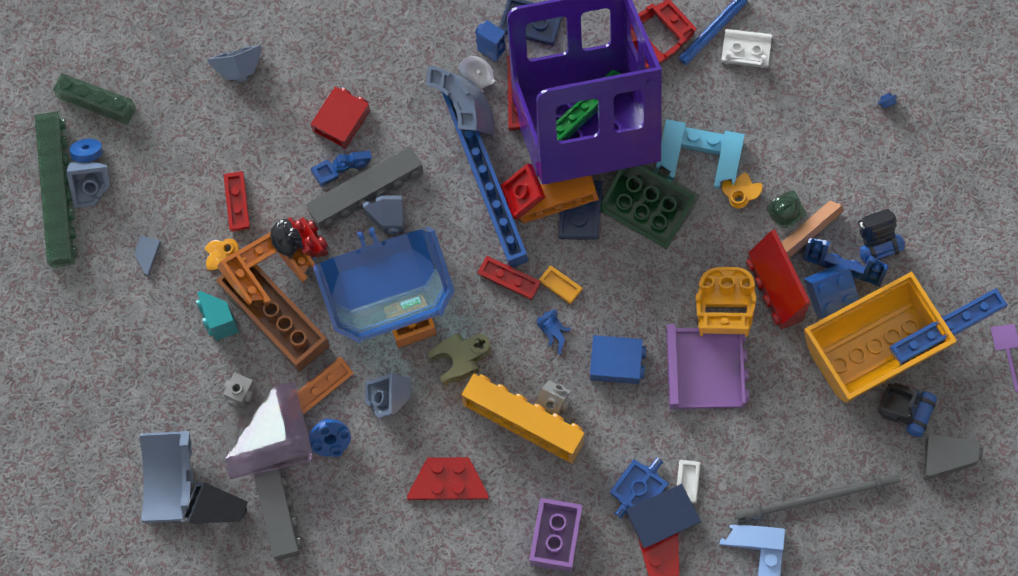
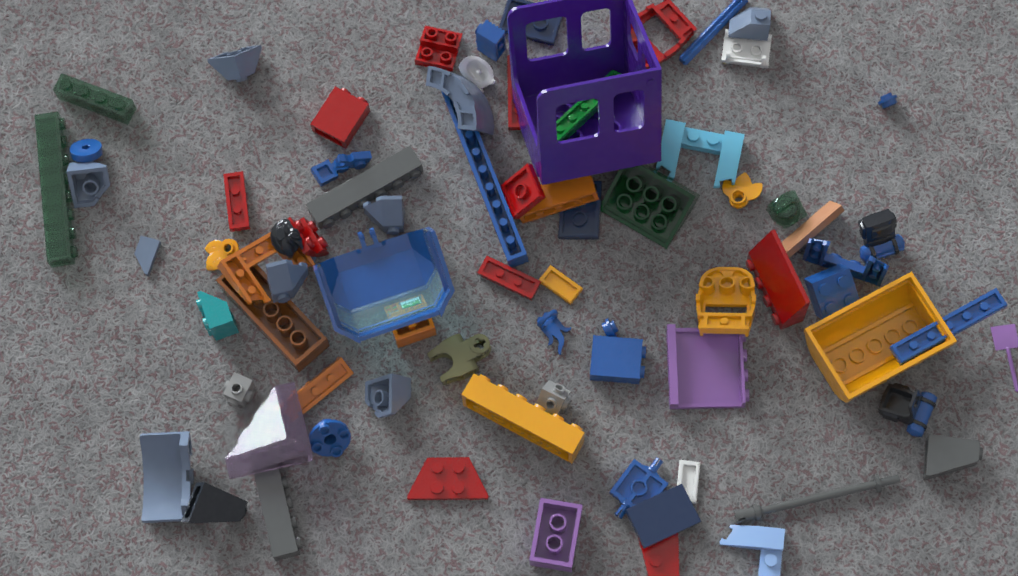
(285, 279): none -> sand blue slope
(438, 48): none -> red slope
(610, 328): none -> blue plate
(751, 24): none -> sand blue slope

